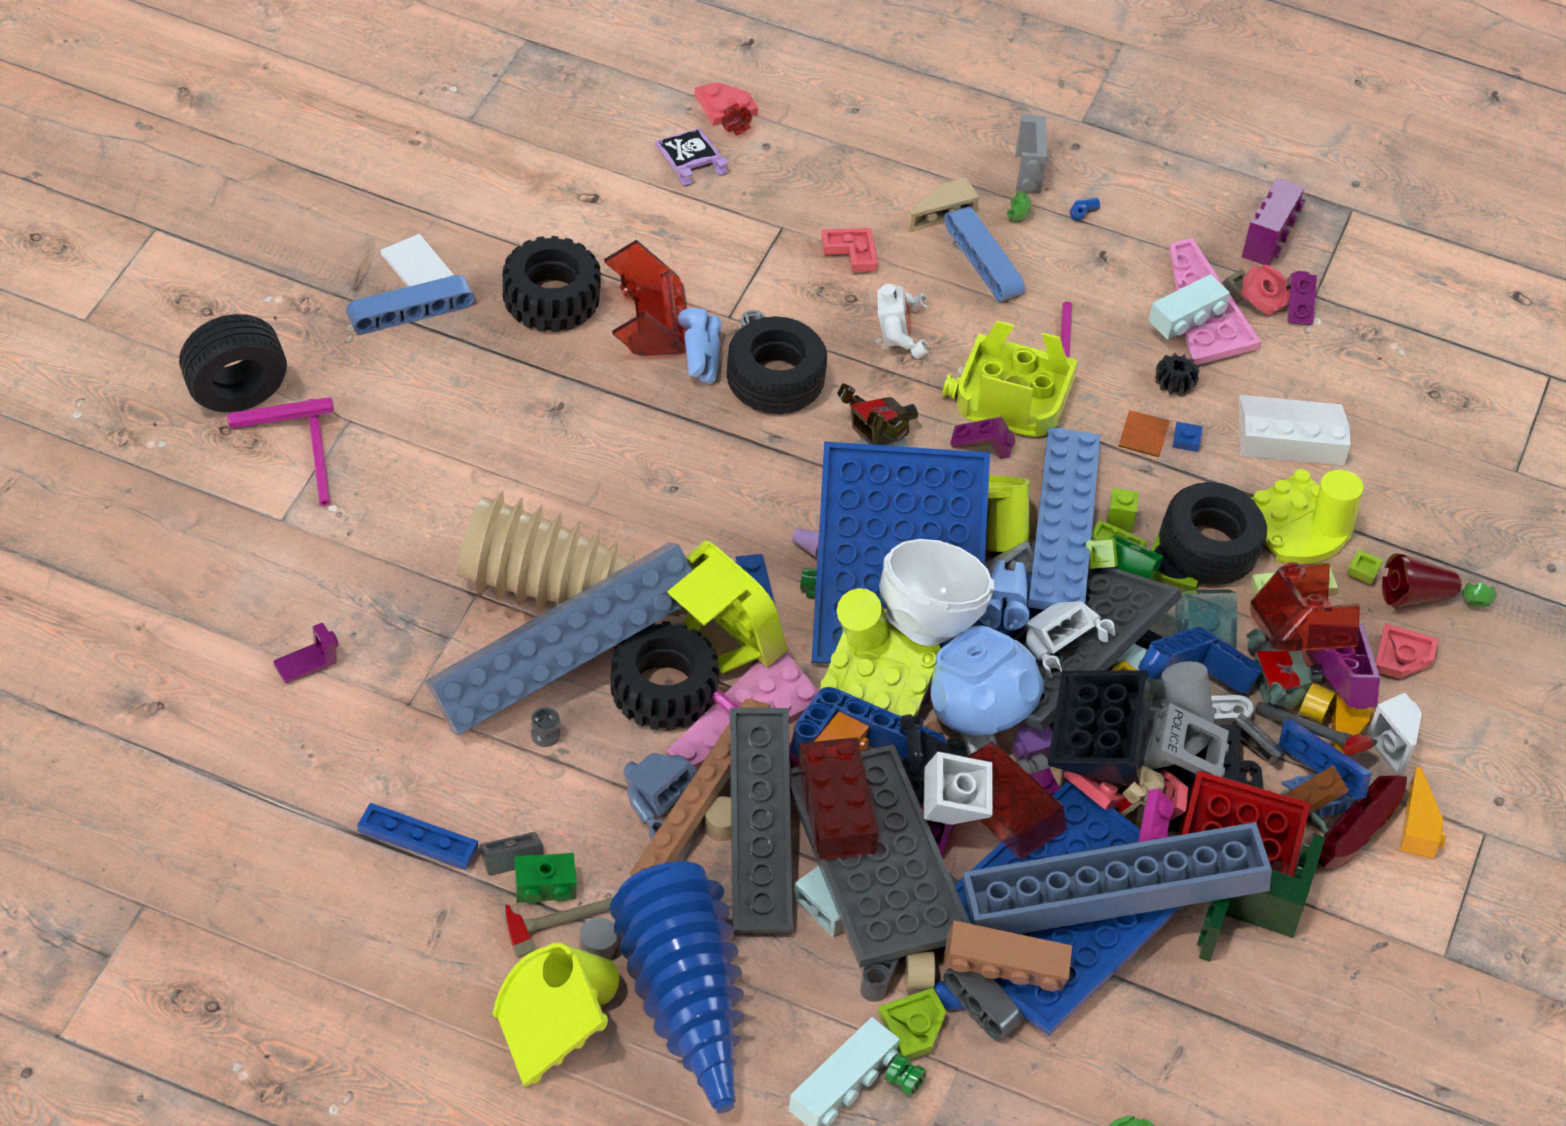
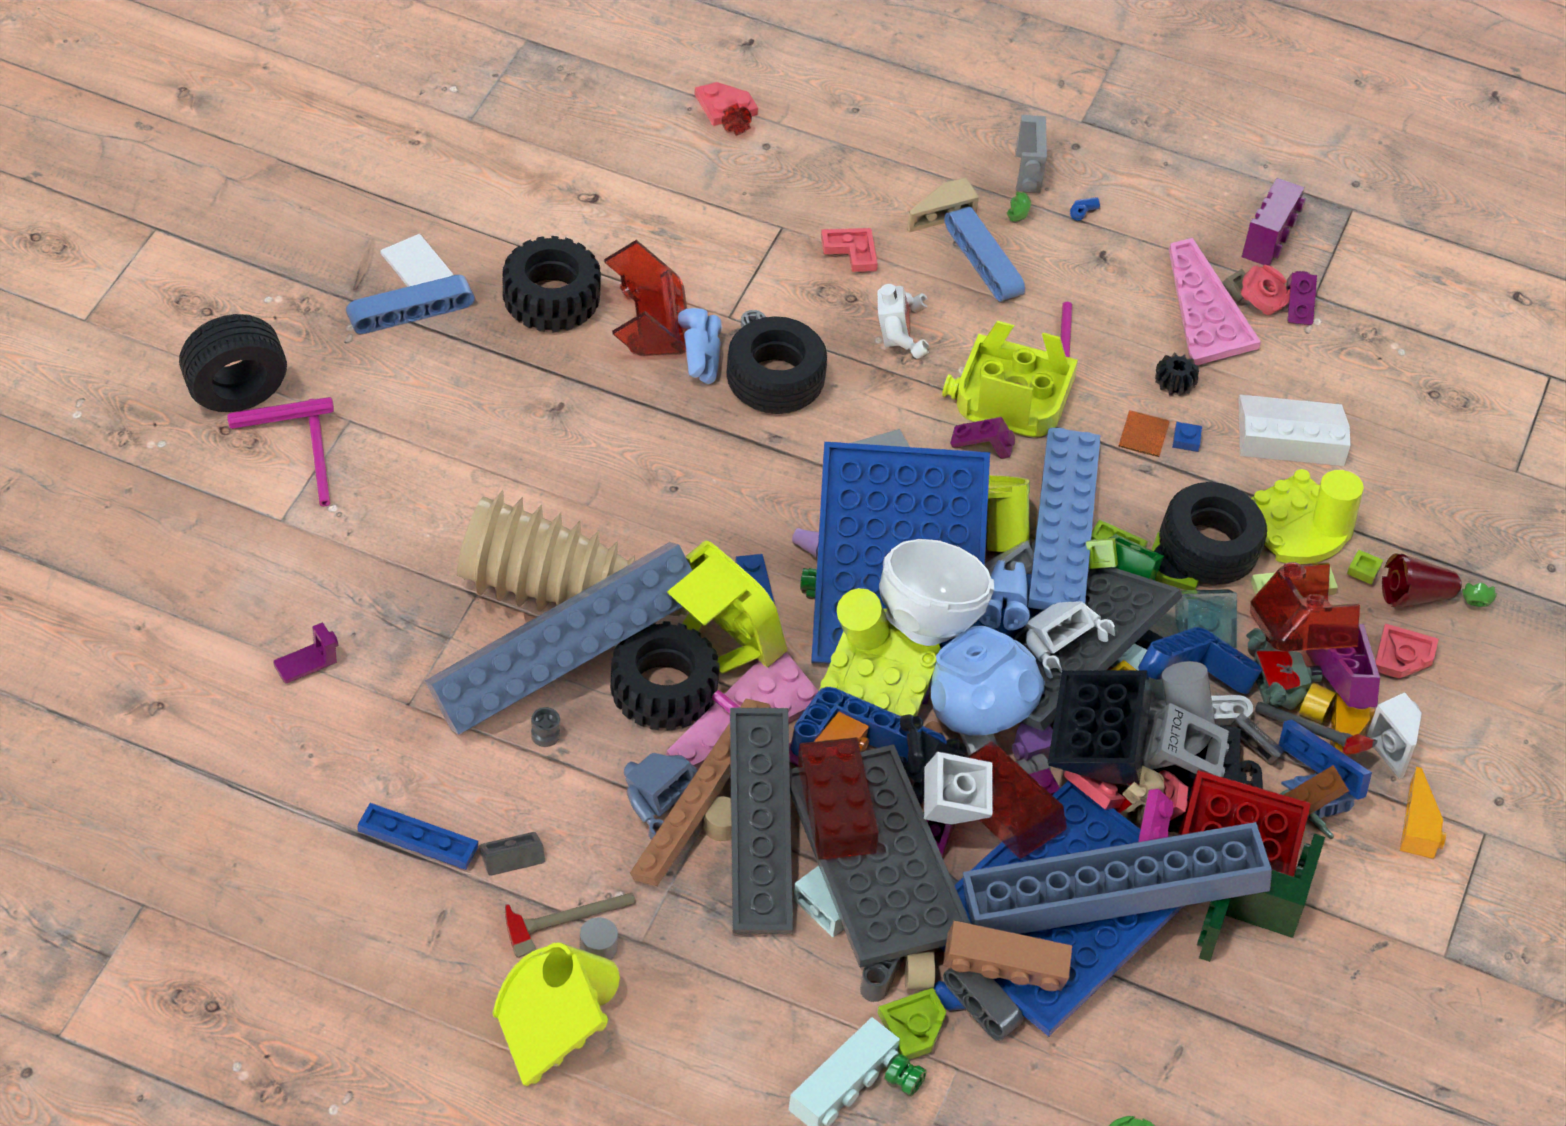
(545, 877): green brick -> none
(683, 968): blue cone -> none
(690, 151): flag -> none
(879, 419): dark brown torso -> none
(1122, 509): lime brick -> none
(1189, 306): light aqua brick -> none
(1361, 821): dark red brick -> none

